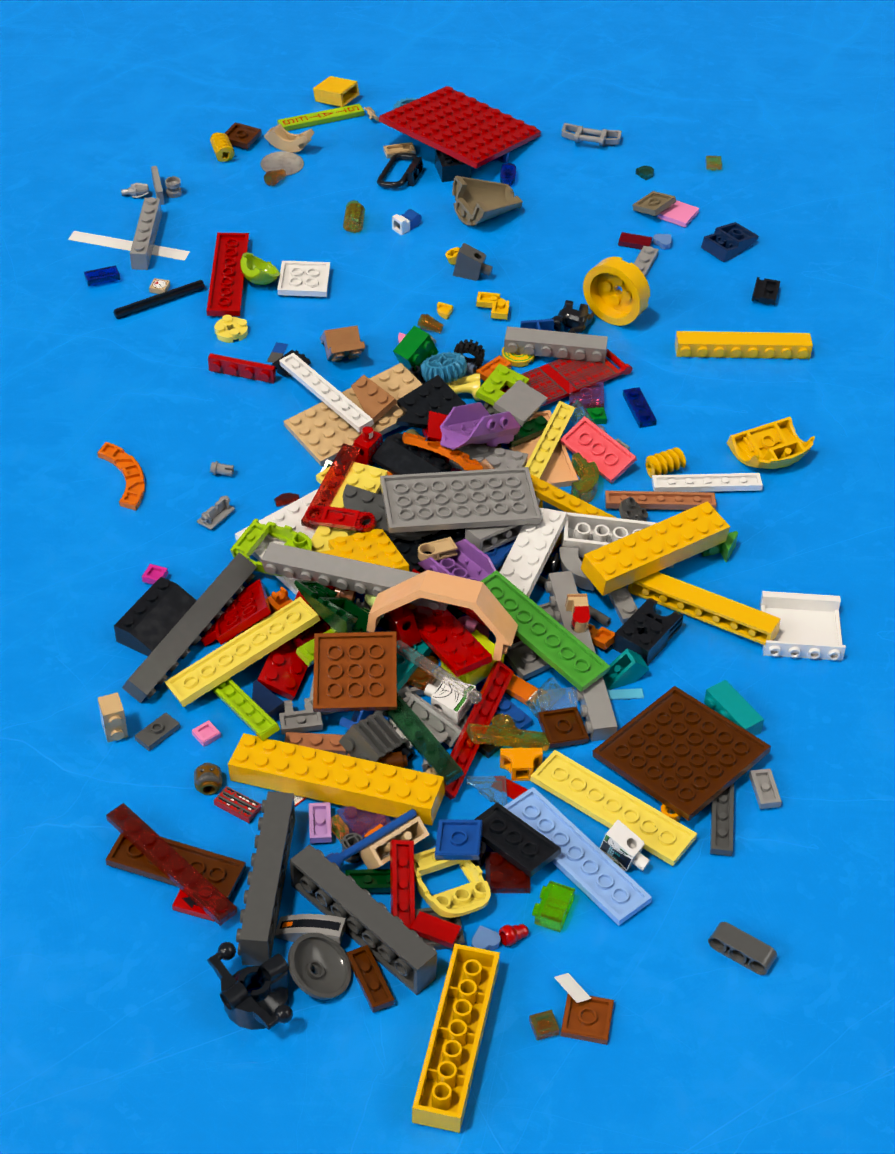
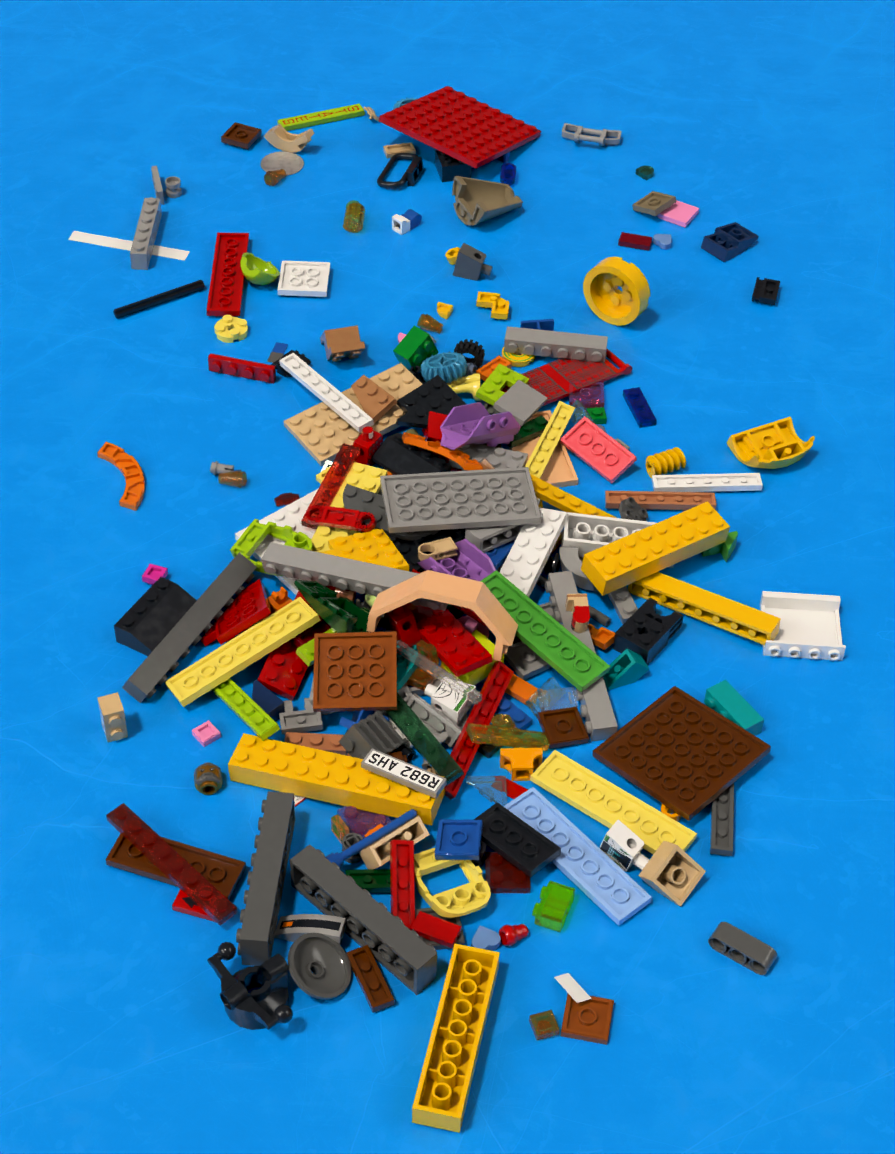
(102, 275): clear blue plate -> none
(136, 190): light grey piece -> none
(157, 731): dark grey plate -> none
(159, 286): tan tile -> none
(216, 513): light grey hinge -> none
(222, 147): yellow piece -> none
(234, 478): none -> clear orange cone
(237, 804): tile -> none
(320, 822): lavender plate -> none
(336, 91): yellow brick -> none
(404, 773): none -> tile
(428, 651): none -> clear orange plate
(573, 318): black animal -> none
(589, 475): clear yellow arch -> none
(625, 694): medium azure window -> none
(646, 259): light grey plate -> none
(672, 873): none -> tan slope
(713, 162): clear yellow plate -> none
(743, 344): yellow brick -> none
(765, 788): light grey plate -> none

